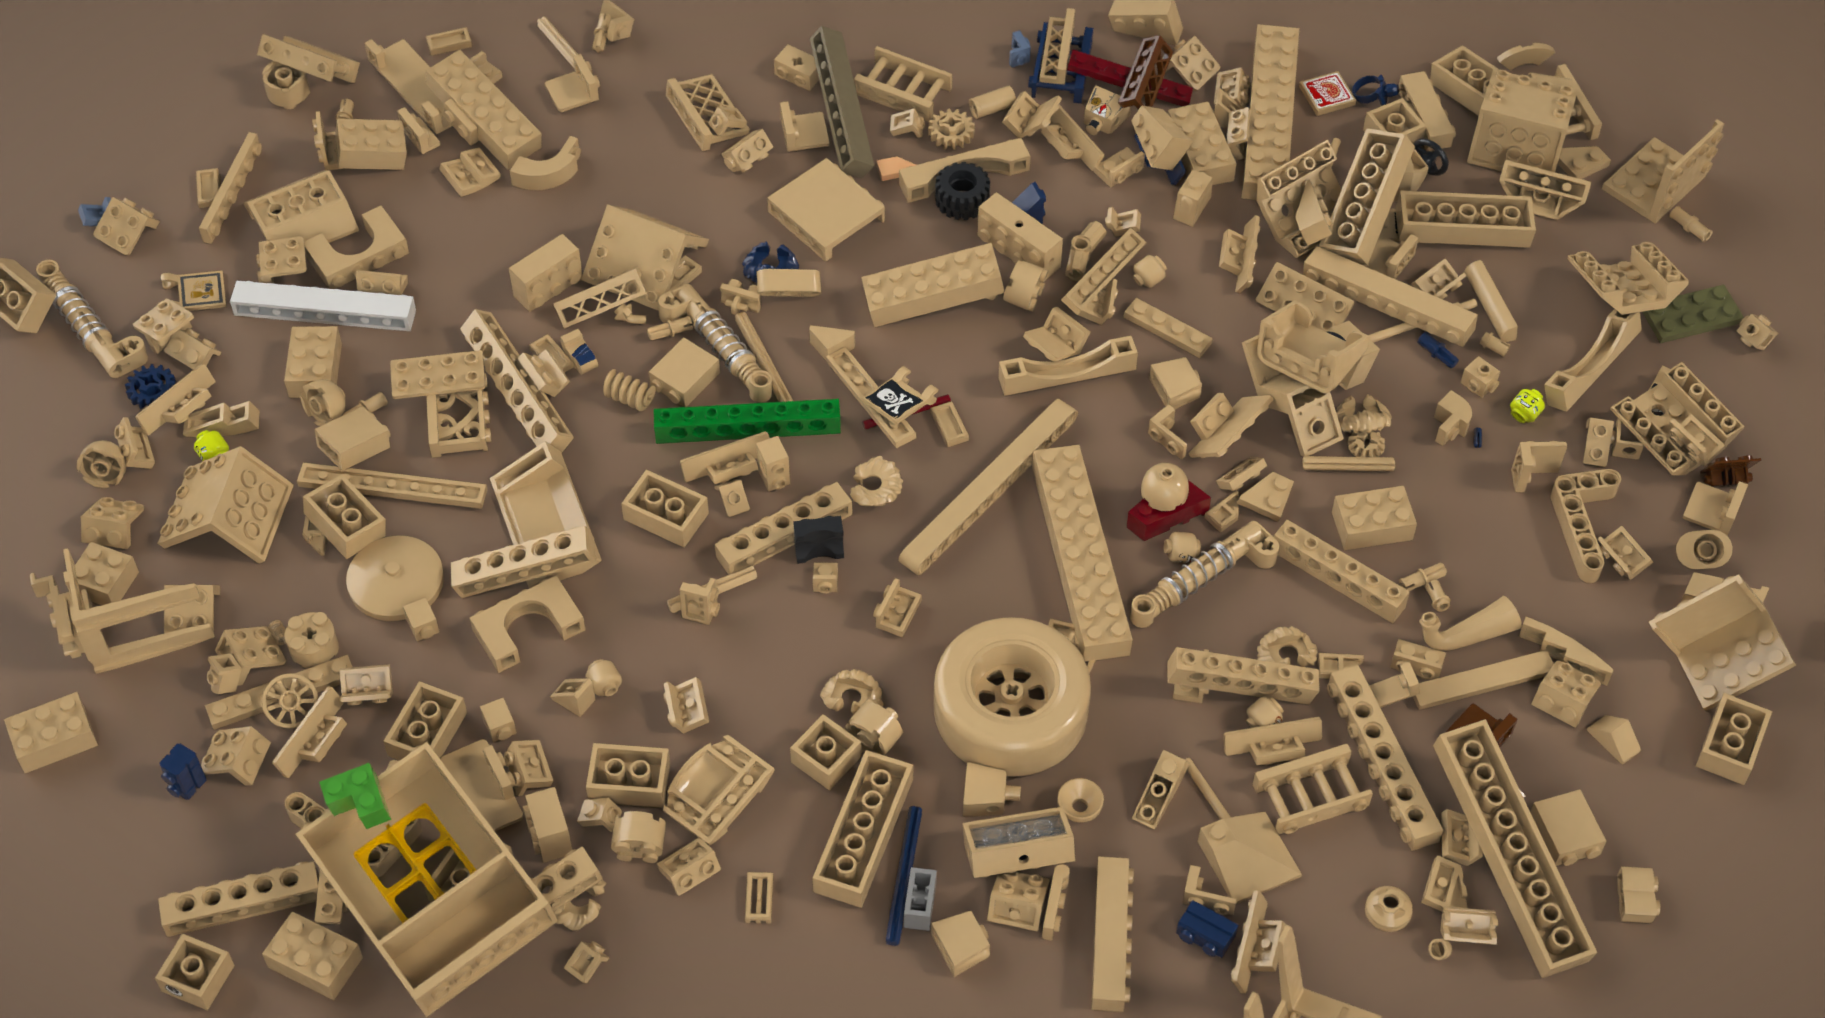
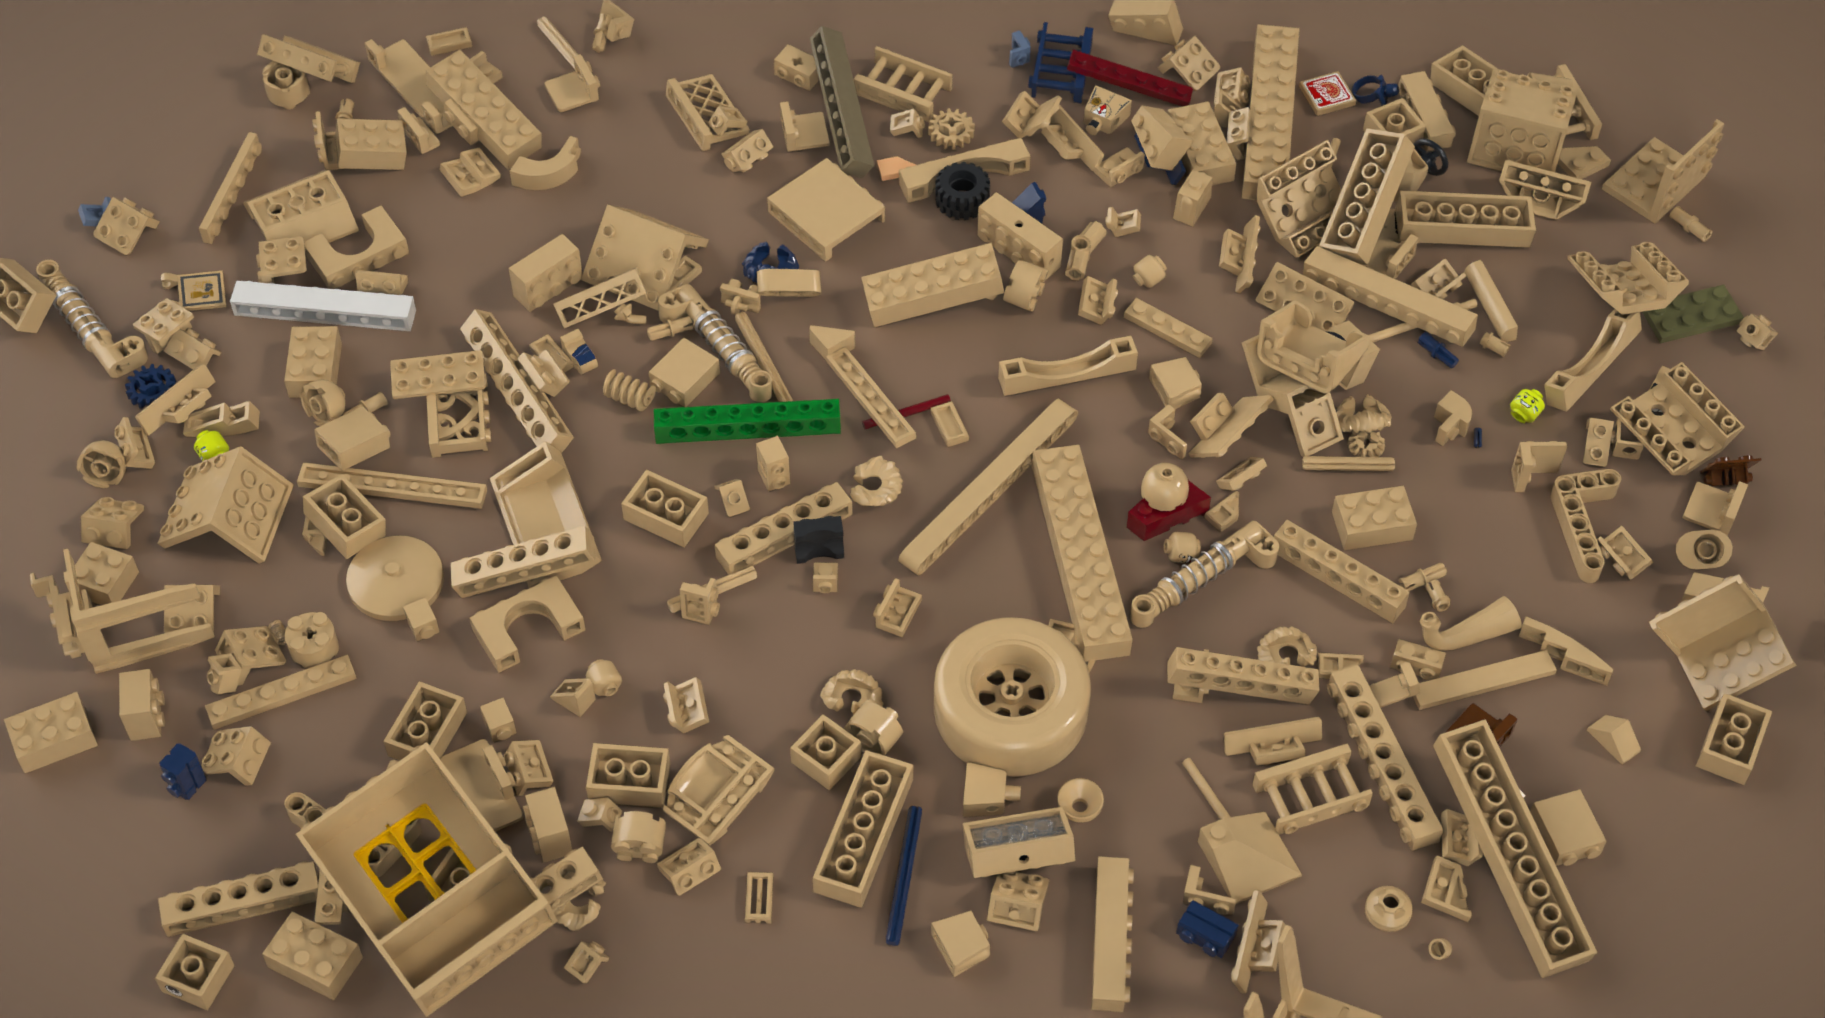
(141, 704): none -> tan brick
(207, 186): tan tile -> none
(288, 700): tan wheel -> none
(313, 735): tan bracket -> none
(359, 790): bright green brick -> none
(366, 684): tan bracket -> none
(725, 461): tan bracket -> none
(897, 399): flag -> none
(920, 898): light grey brick -> none
(992, 102): tan pin -> none
(1055, 901): tan plate -> none
(1059, 337): tan bracket -> none
(1061, 50): tan fence -> none
(1103, 271): tan plate -> none
(1143, 70): reddish brown fence -> none
(1160, 789): tan slope -> none
(1264, 712): tan head -> none
(1268, 496): tan wing -> none
(1311, 215): tan slope -> none
(1469, 925): tan hinge -> none
(1480, 377): tan brick -> none
(1520, 55): tan tile -> none
(1566, 693): tan bracket -> none
(1637, 894): tan brick -> none
(1696, 439): tan bracket -> none

